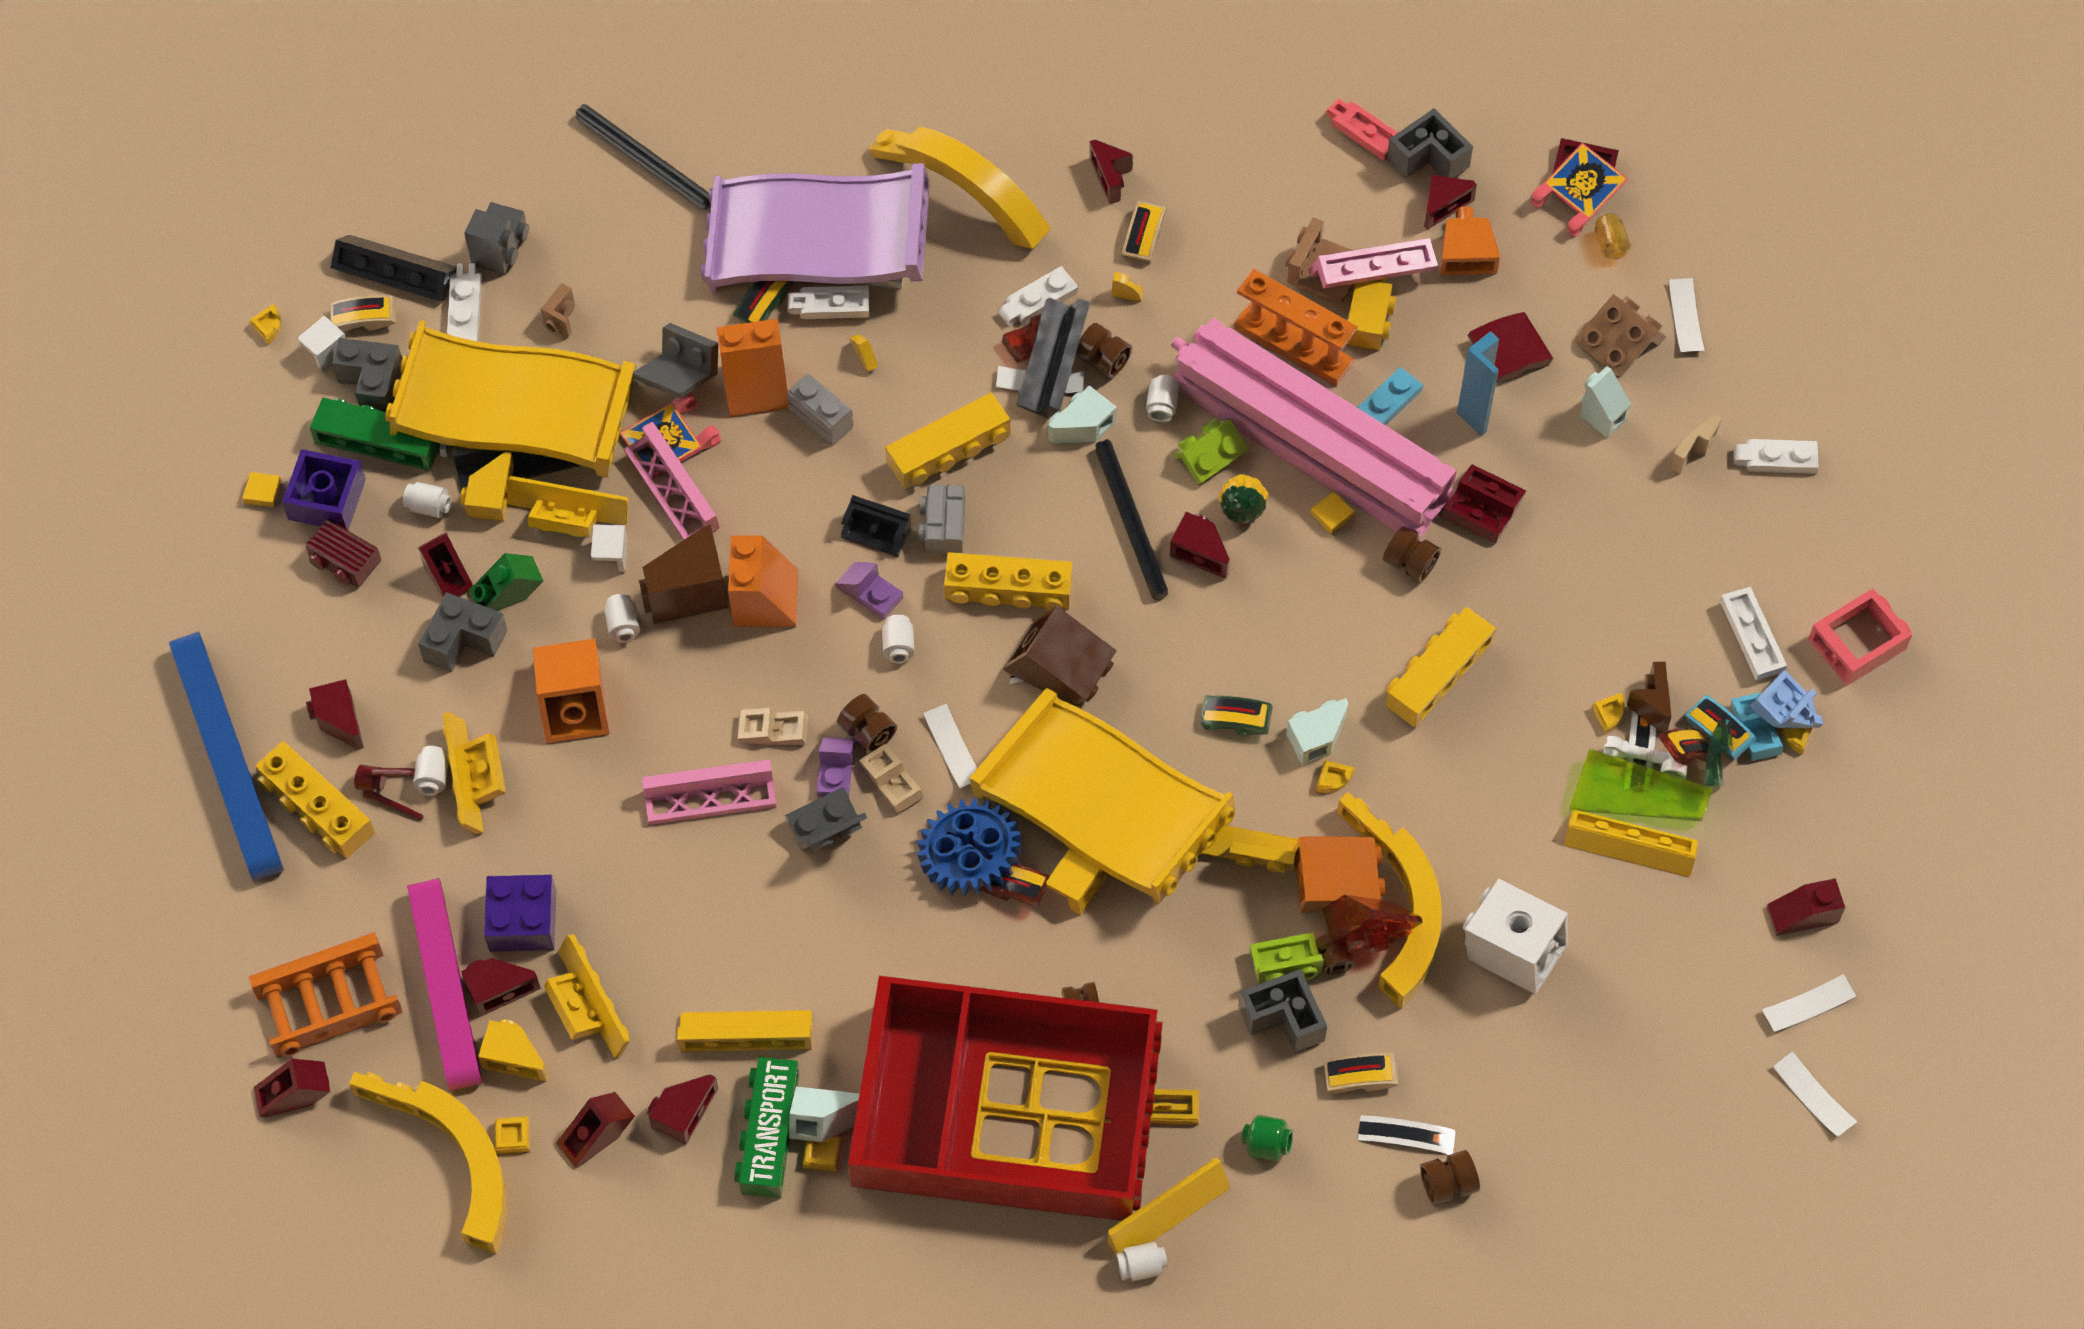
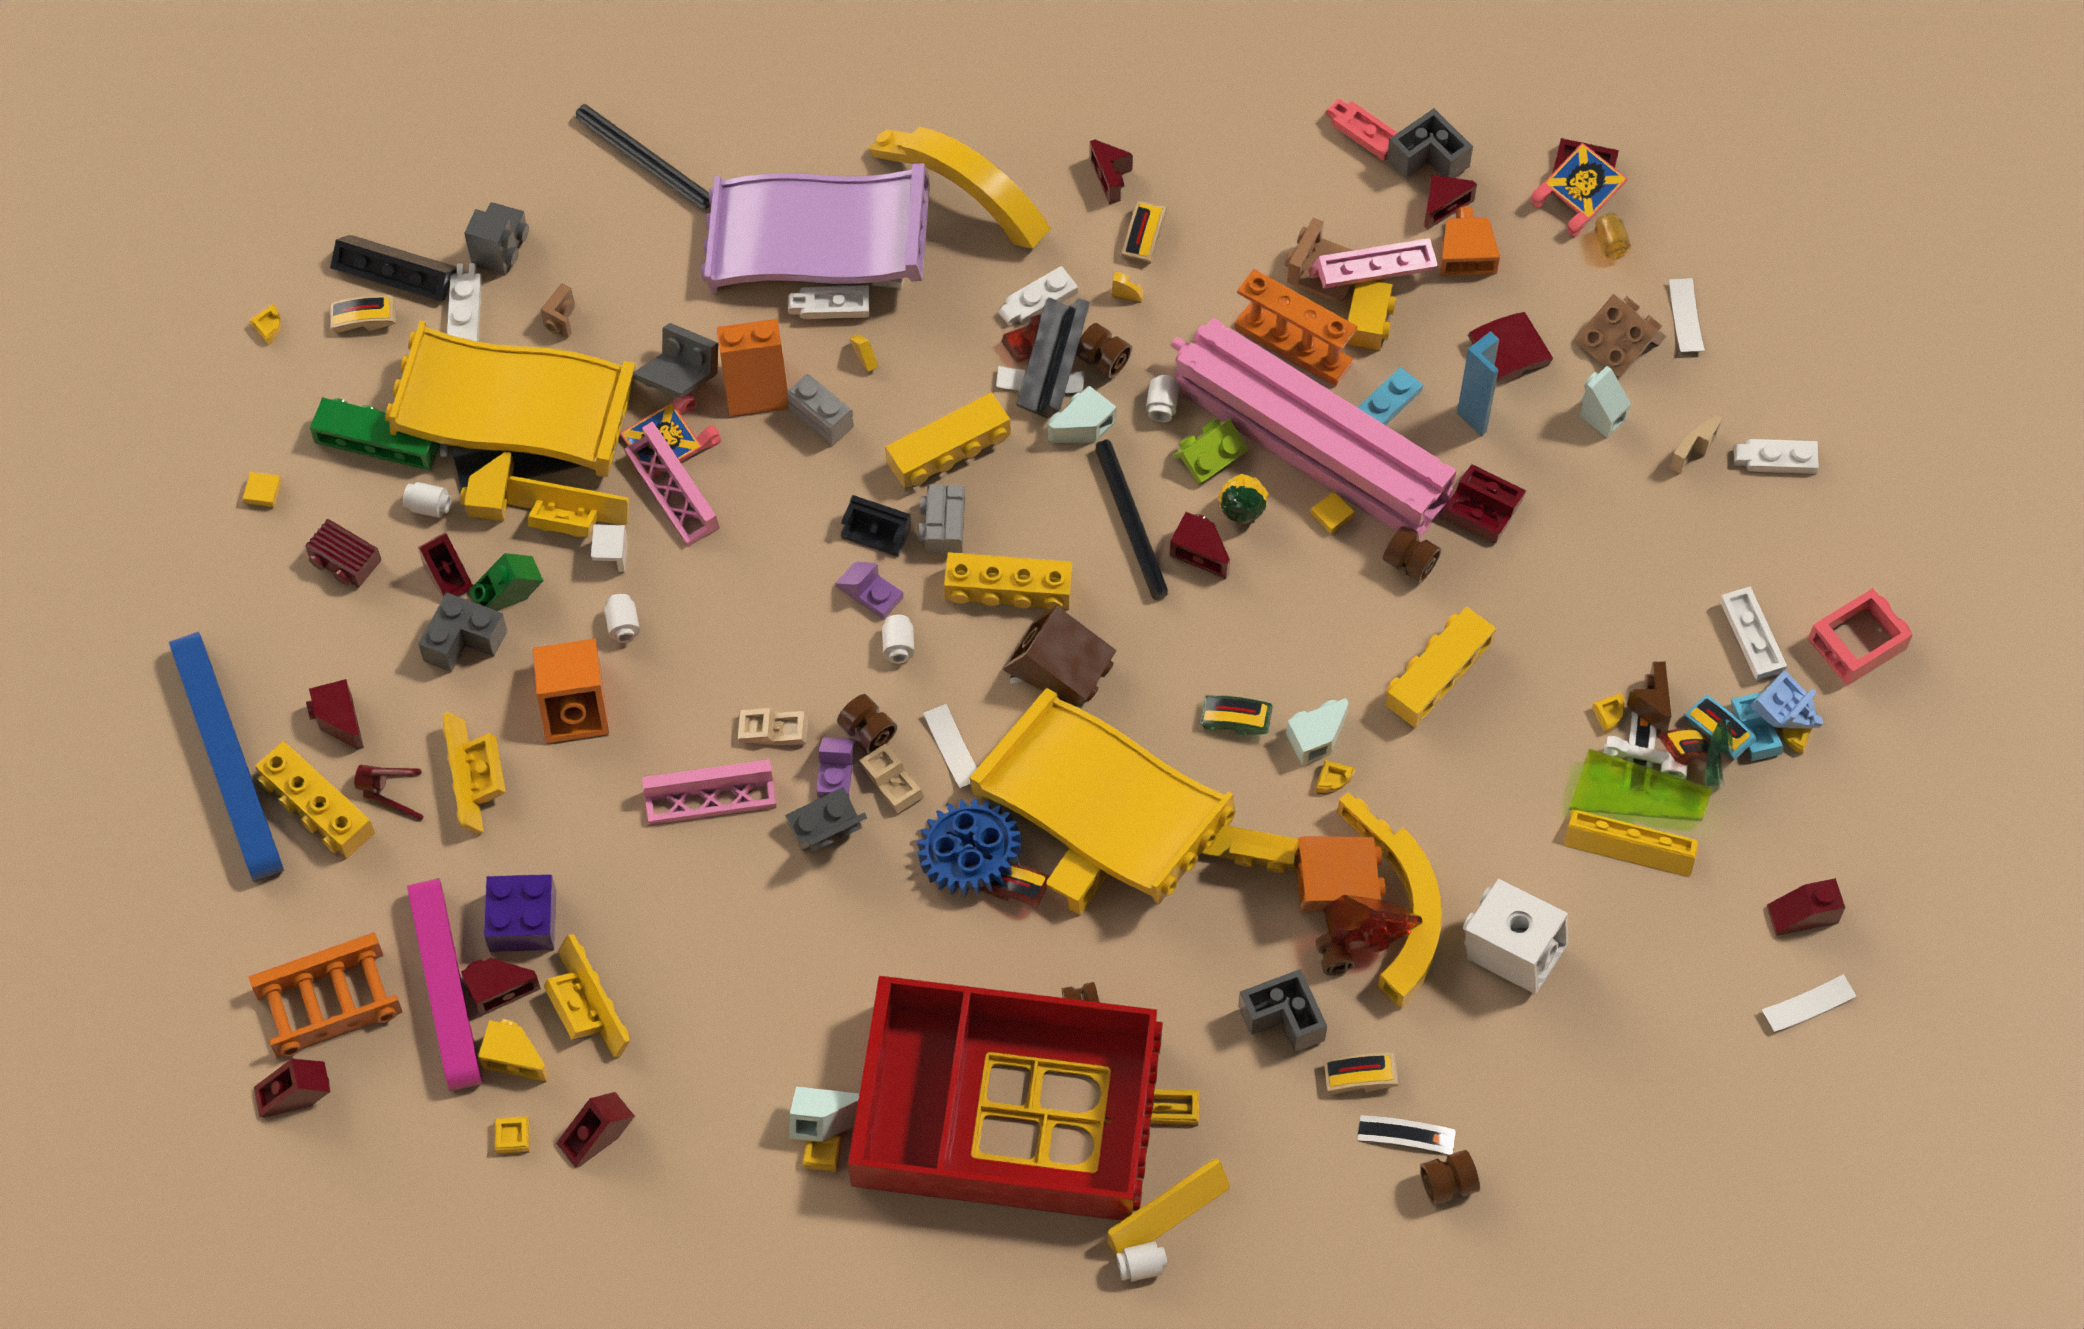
(322, 341): white panel -> none
(323, 489): dark purple brick -> none
(371, 368): dark grey brick -> none
(431, 770): white brick -> none
(488, 1203): yellow arch -> none
(682, 1107): dark red slope -> none
(684, 580): reddish brown slope -> none
(745, 1031): yellow panel -> none
(761, 300): slope -> none
(761, 584): orange slope -> none
(767, 1132): green brick -> none
(1267, 1138): green head -> none
(1285, 956): lime bracket -> none
(1813, 1095): white sticker -> none

